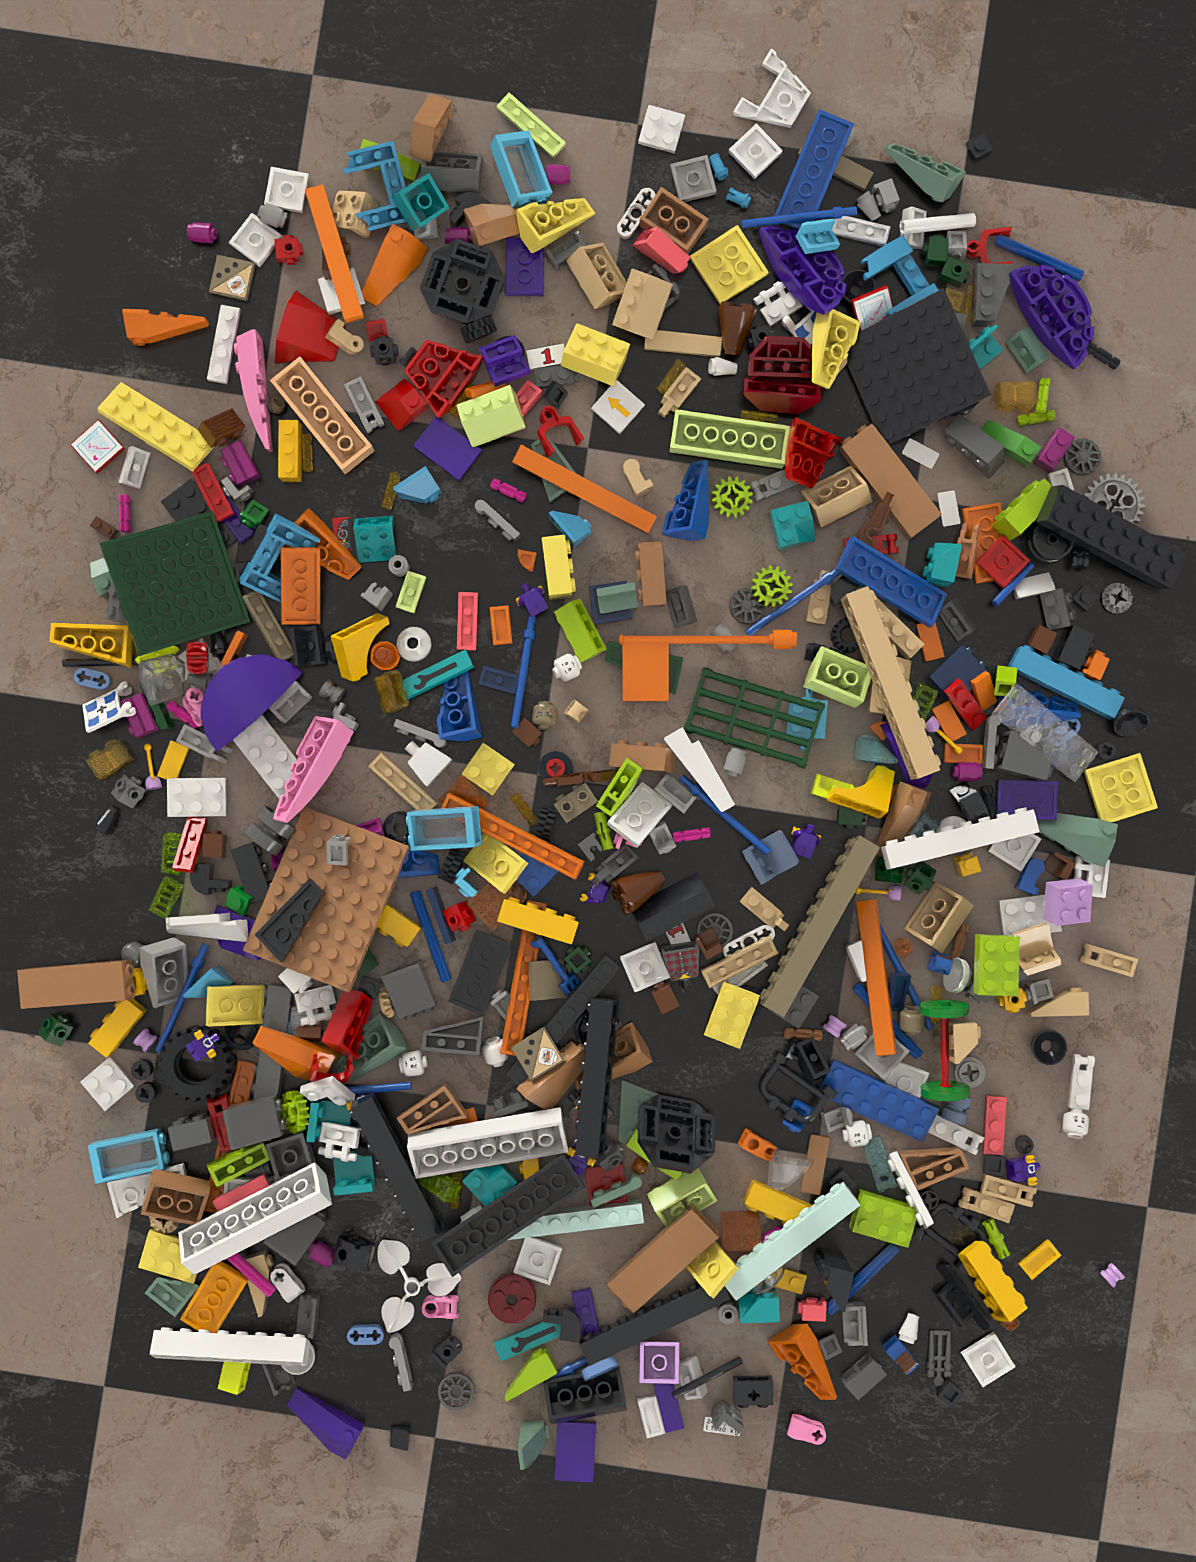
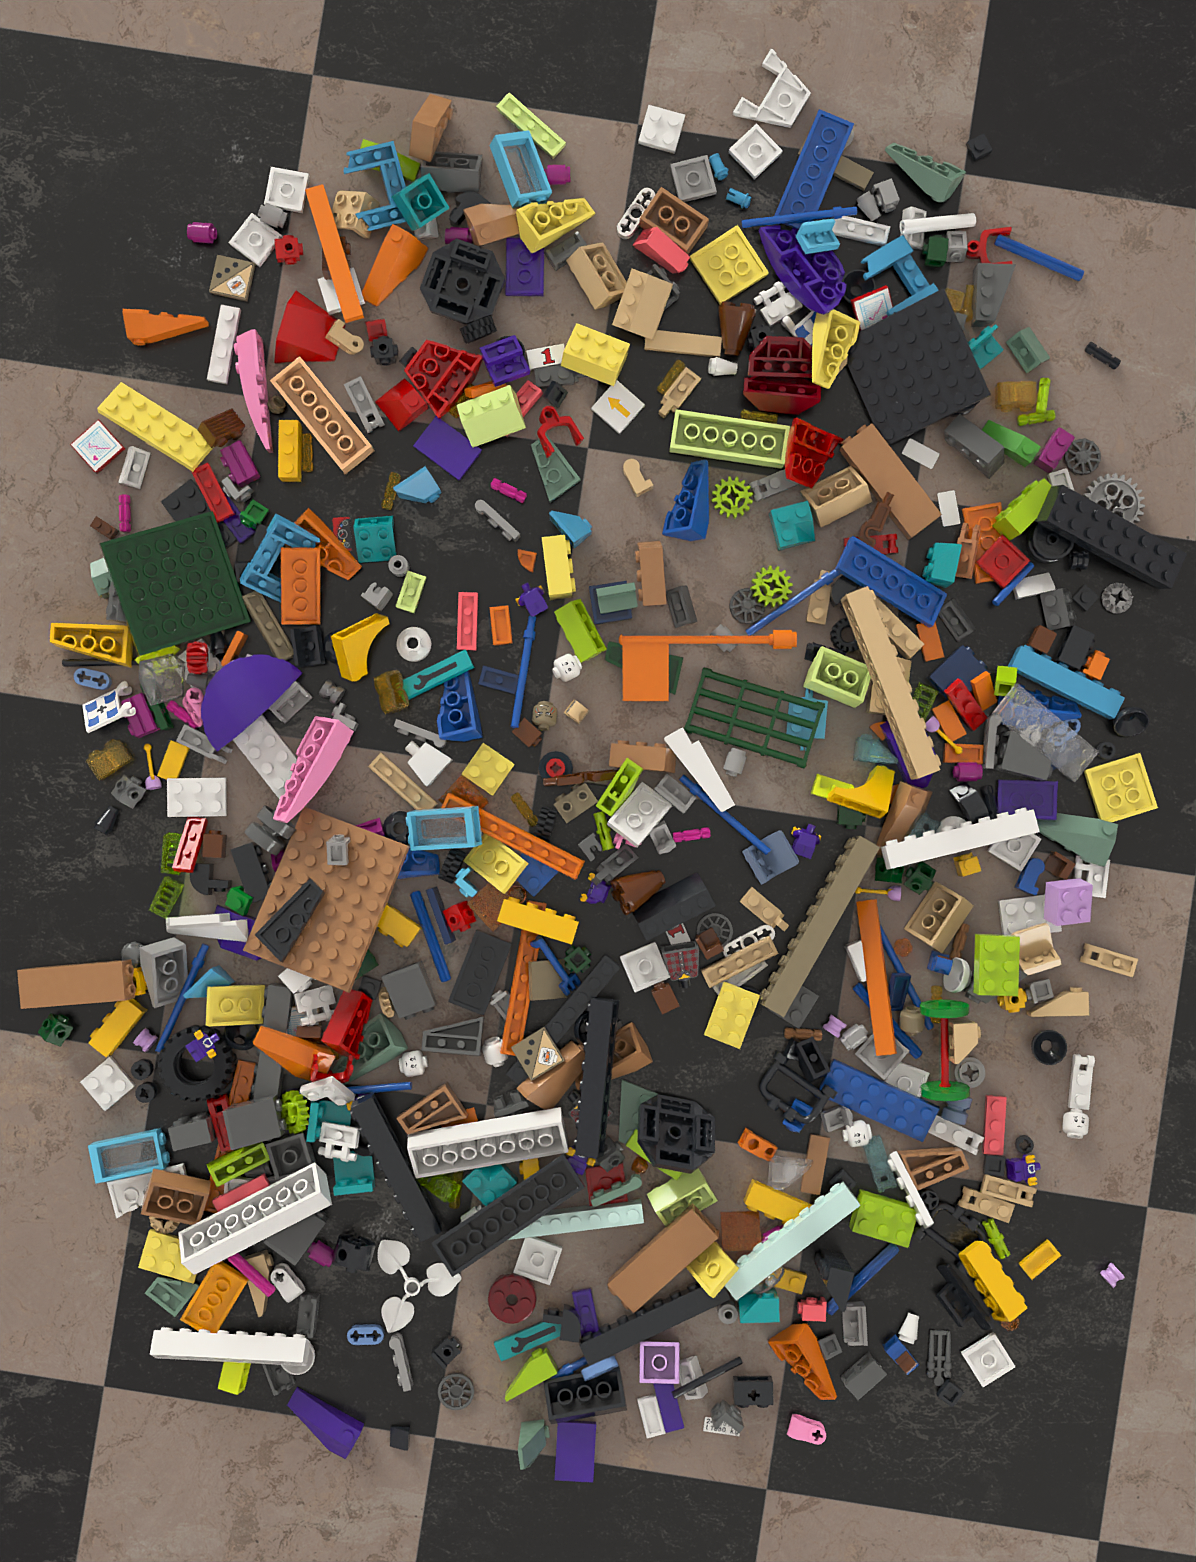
(384, 655): orange hair -> none
(442, 1306): bright pink piece -> none
(584, 489): orange tile -> none
(954, 272): dark green brick -> none
(1054, 311): dark purple brick -> none

